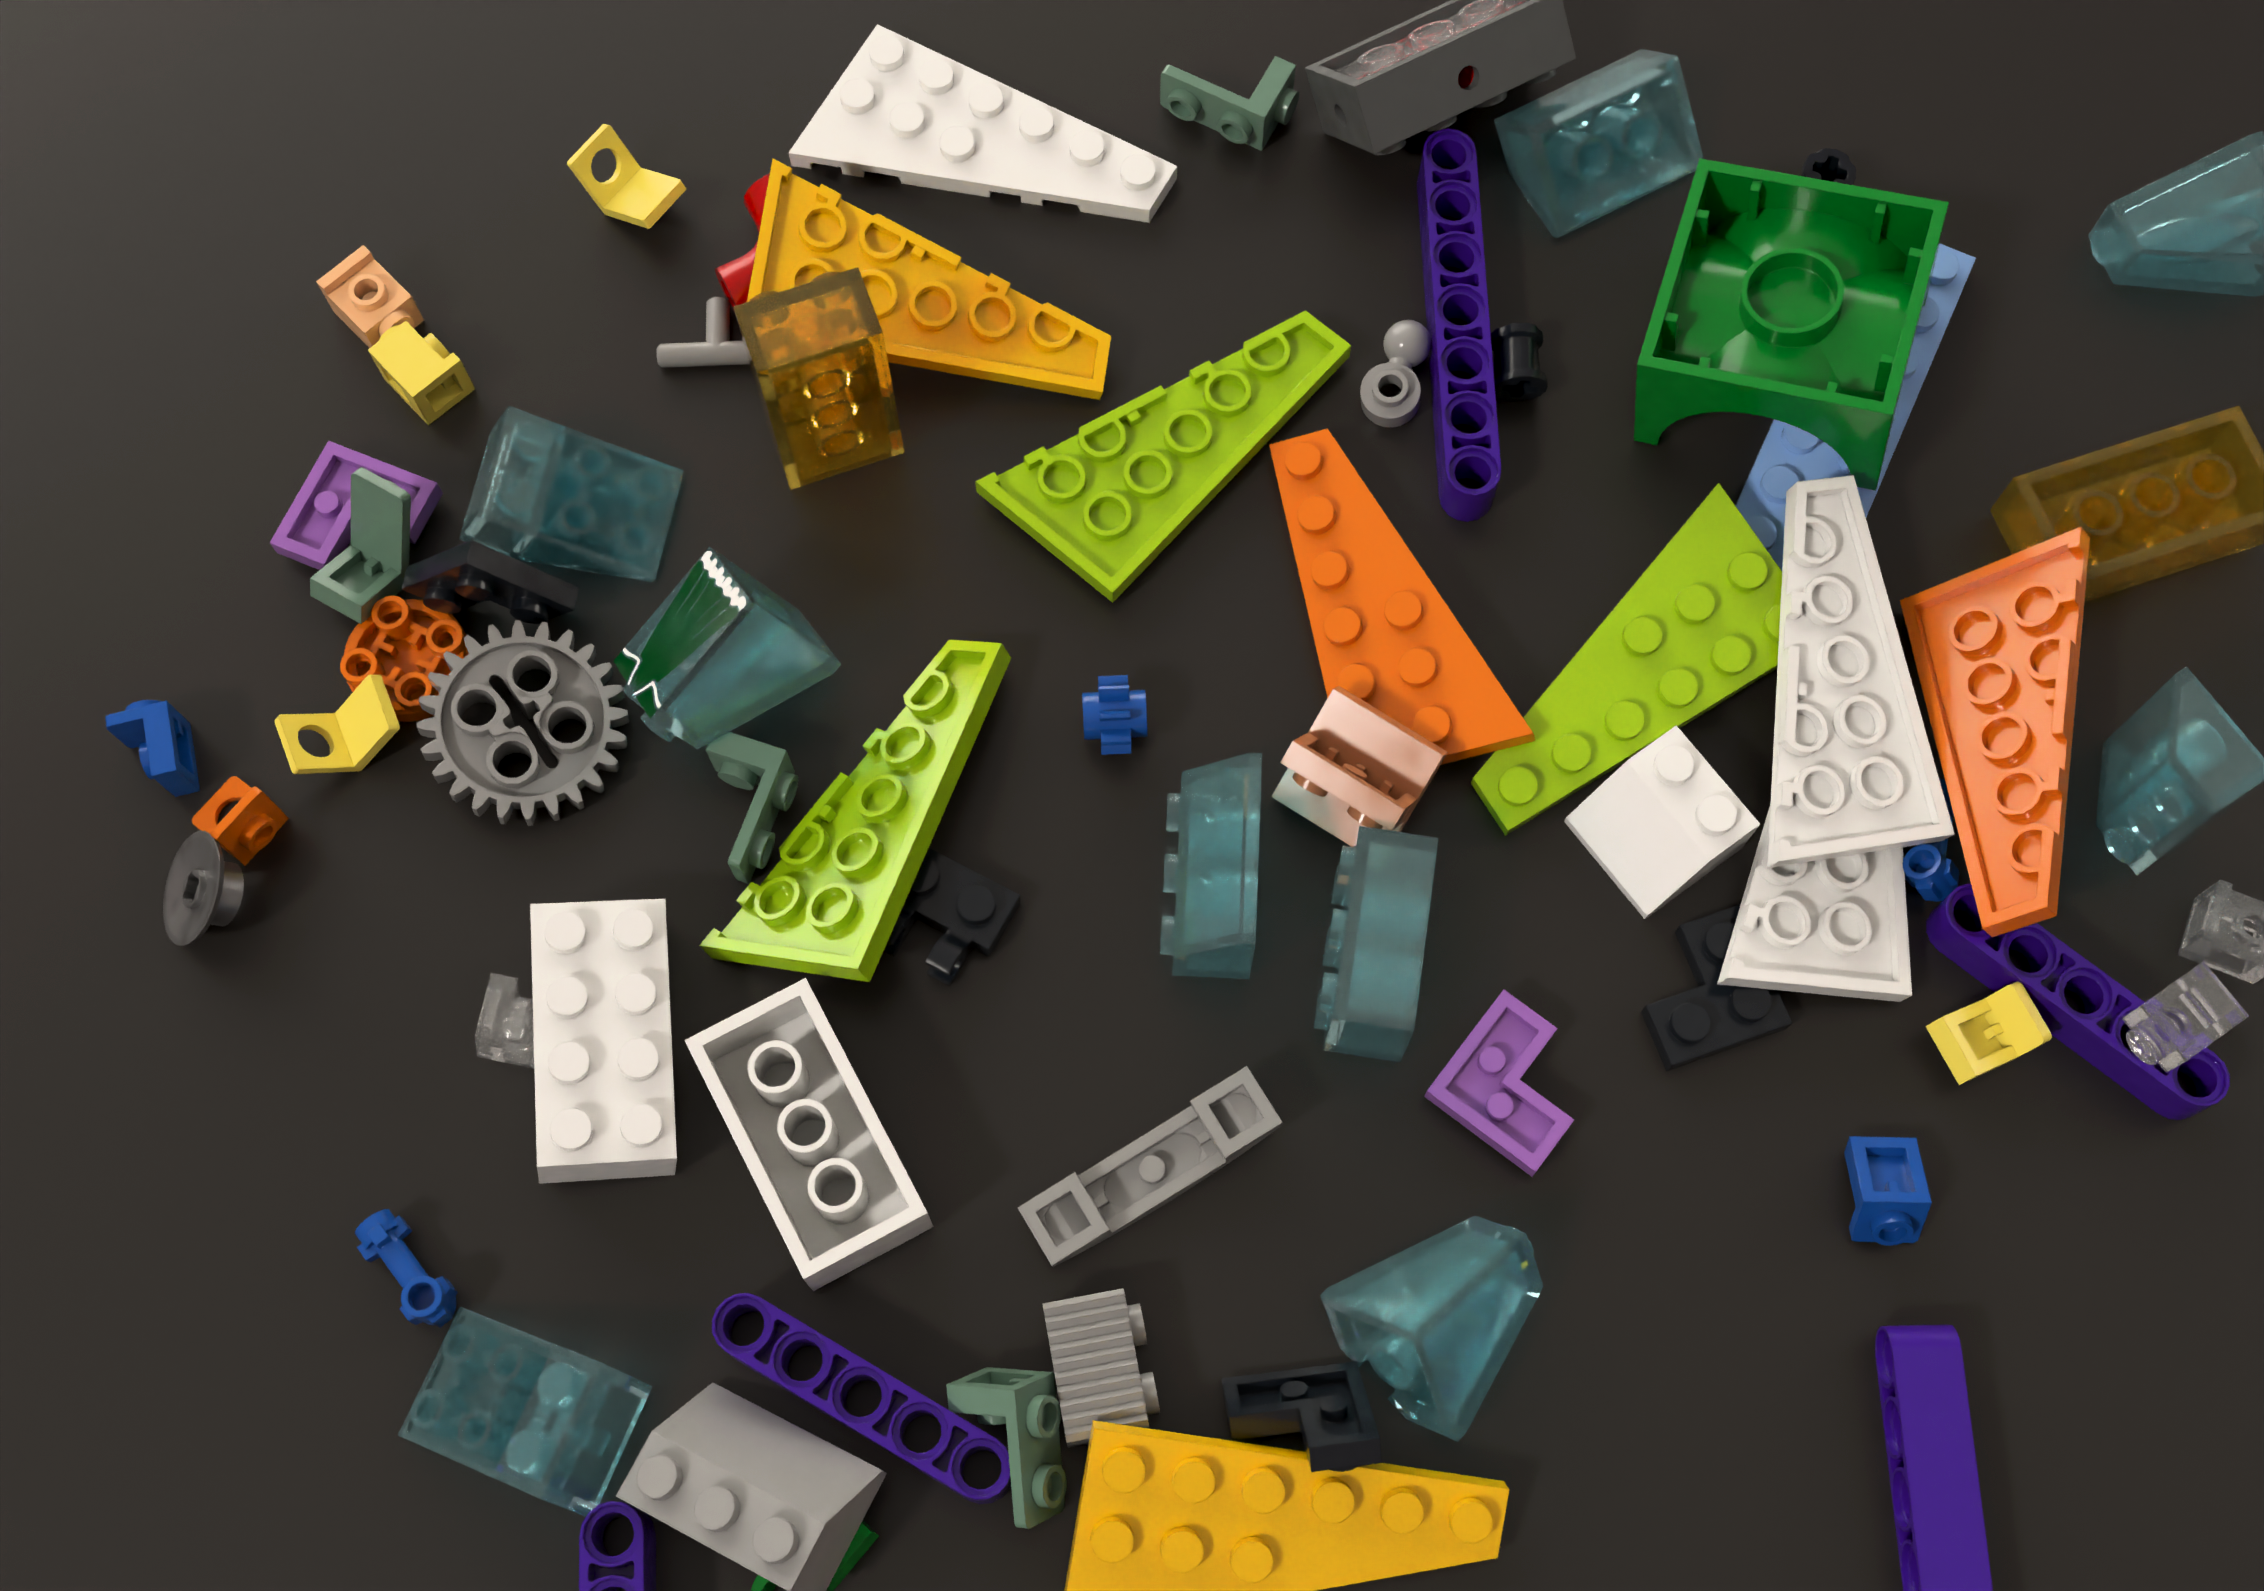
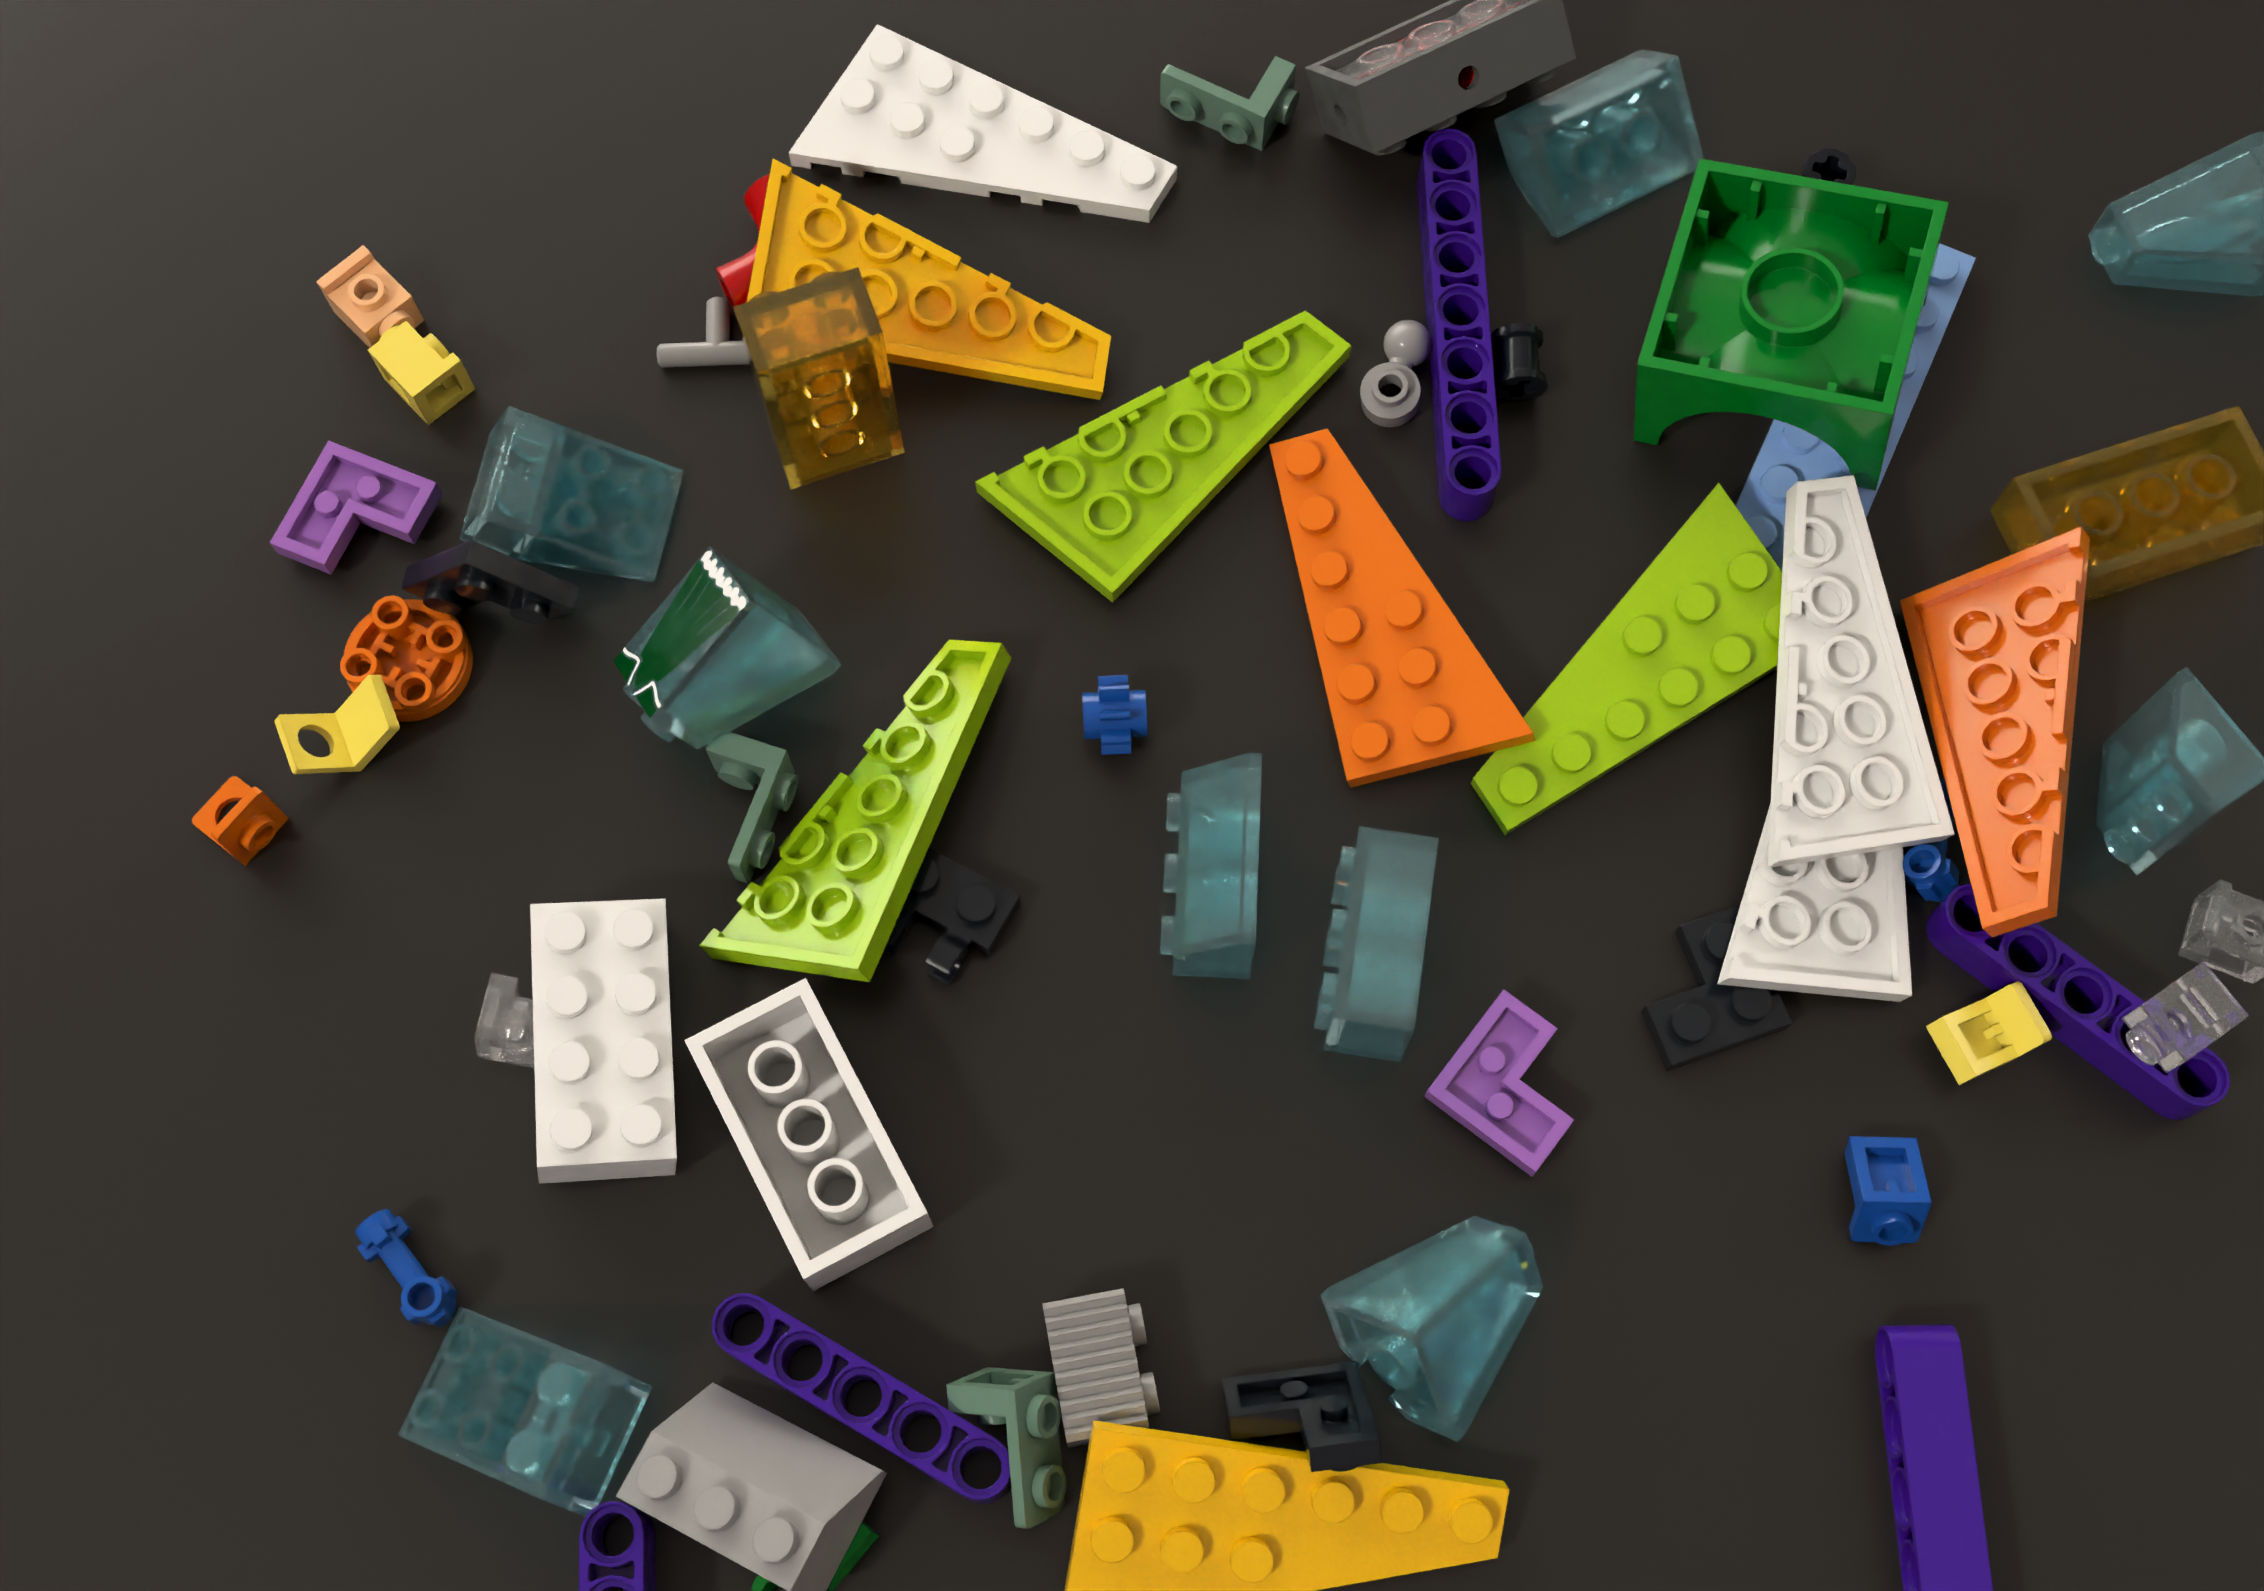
(163, 743): blue bracket -> none
(200, 889): flat silver piece -> none
(378, 549): sand green bracket -> none
(475, 751): light grey gear -> none
(632, 191): light yellow bracket -> none
(1151, 1168): light grey slope -> none
(1356, 769): nougat bracket -> none
(1662, 822): white slope -> none

